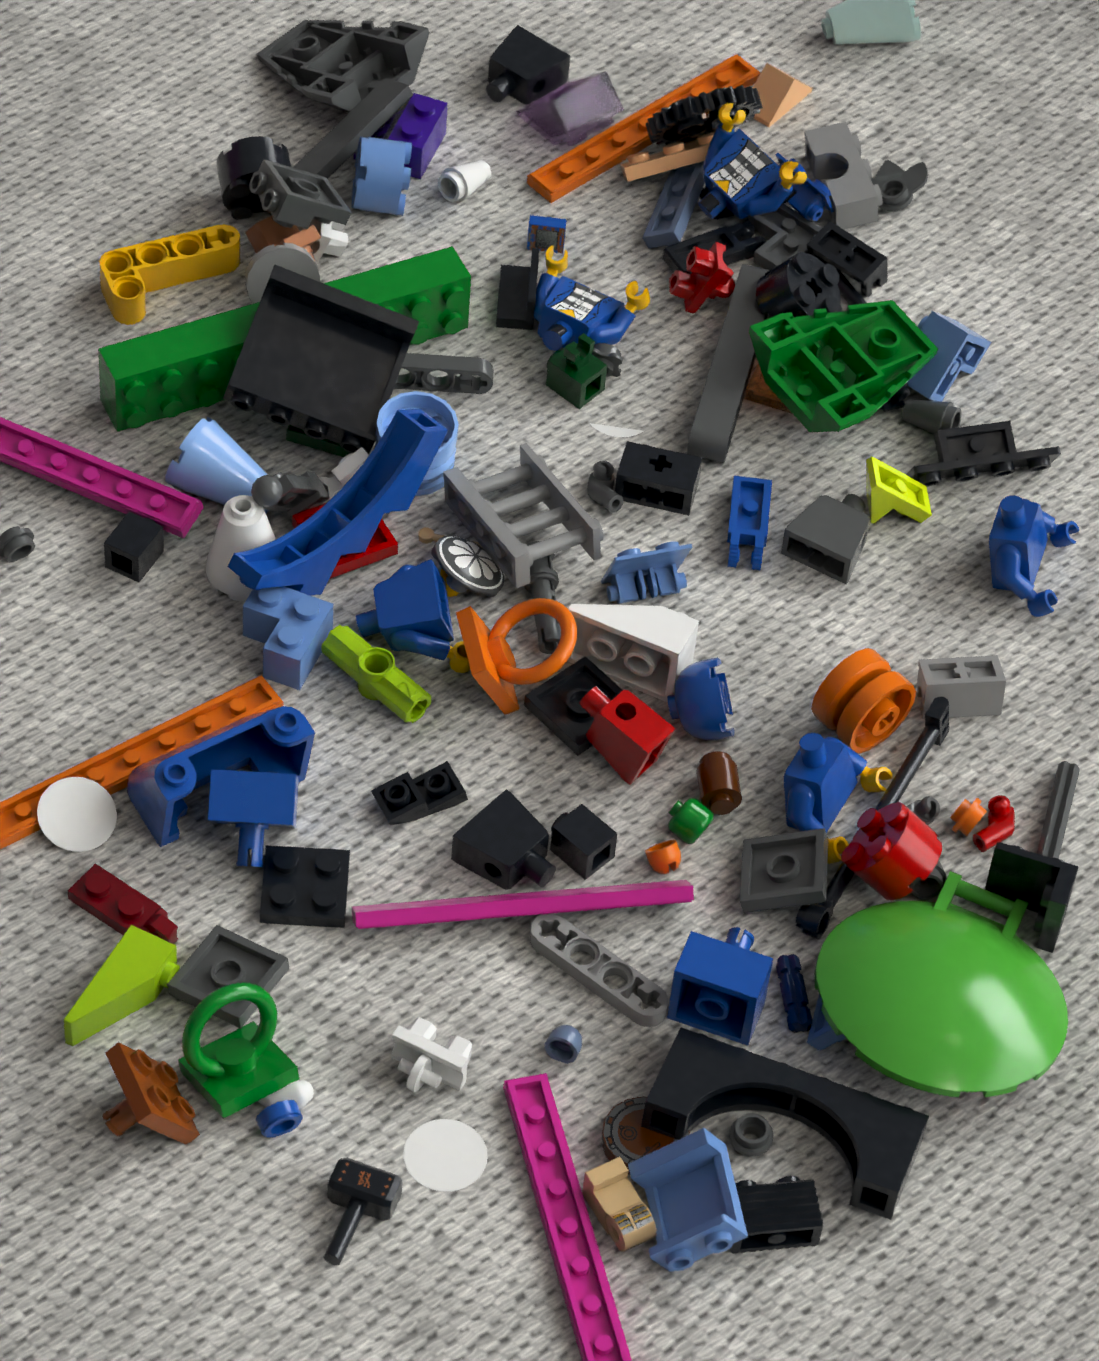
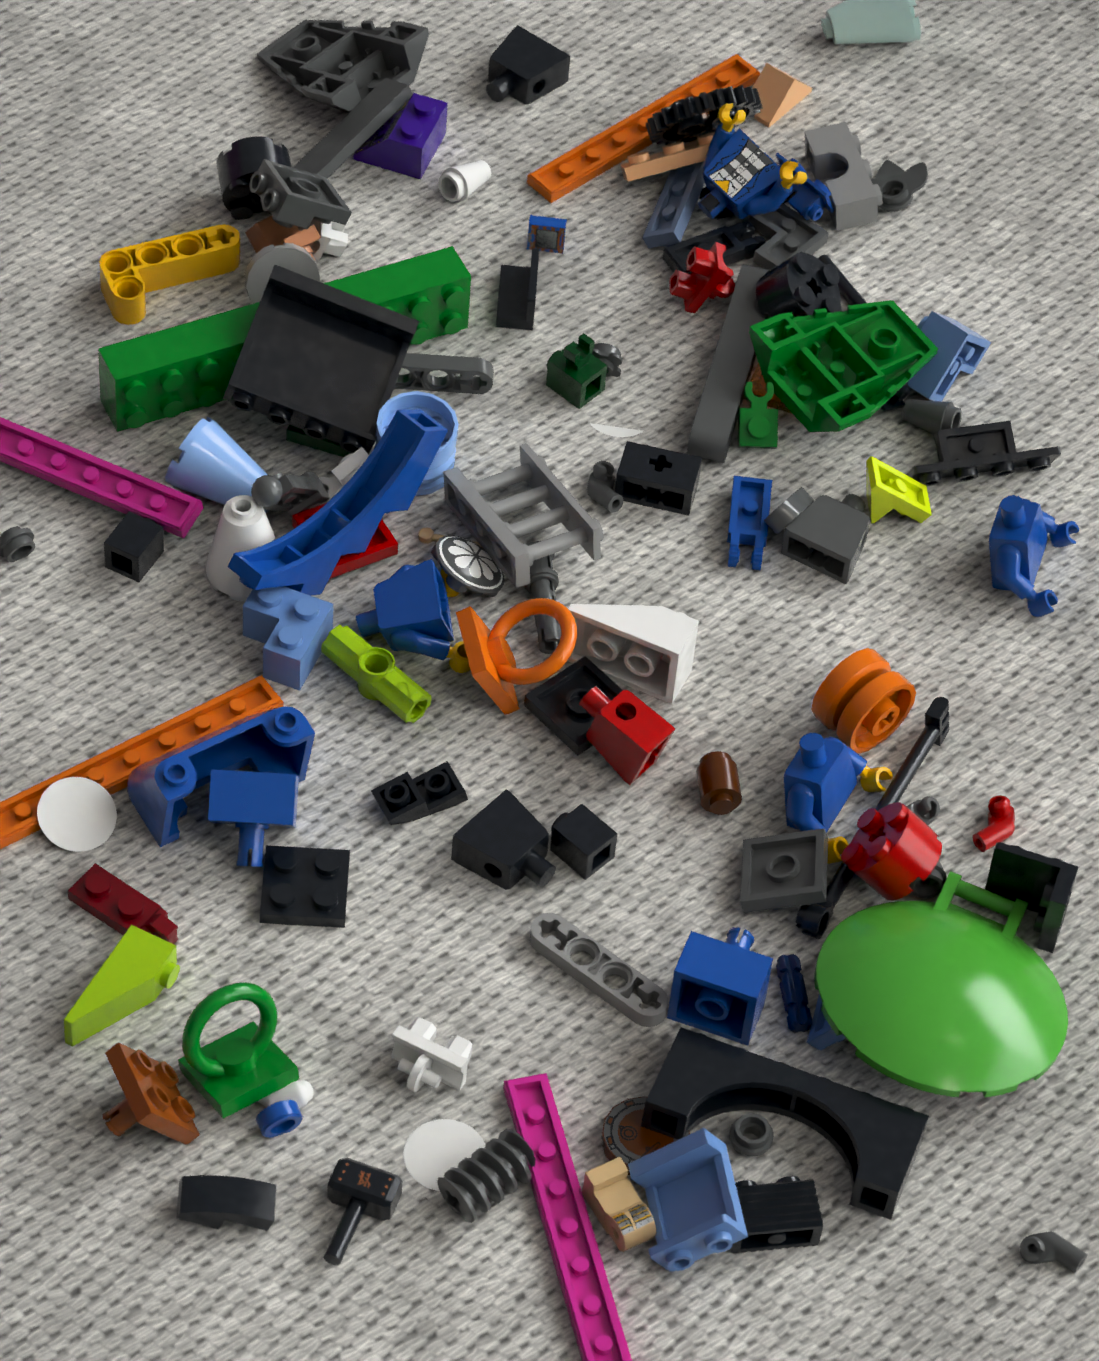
(216, 1198): none -> black slope
(227, 960): dark grey plate -> none
(381, 175): medium blue brick -> none
(486, 1174): none -> dark grey piece
(522, 904): dark pink tile -> none
(564, 1044): sand blue hinge -> none
(570, 308): blue torso -> none
(574, 109): clear purple slope -> none
(656, 566): medium blue hinge -> none
(664, 855): orange hinge -> none
(689, 820): green piece -> none
(702, 701): blue cylinder -> none
(758, 424): none -> green plate
(789, 510): none -> dark grey beam
(850, 256): black hinge -> none
(967, 816): orange plate -> none
(969, 683): light grey hinge -> none
(1051, 1247): none -> dark grey arm
(1058, 810): dark grey axle -> none

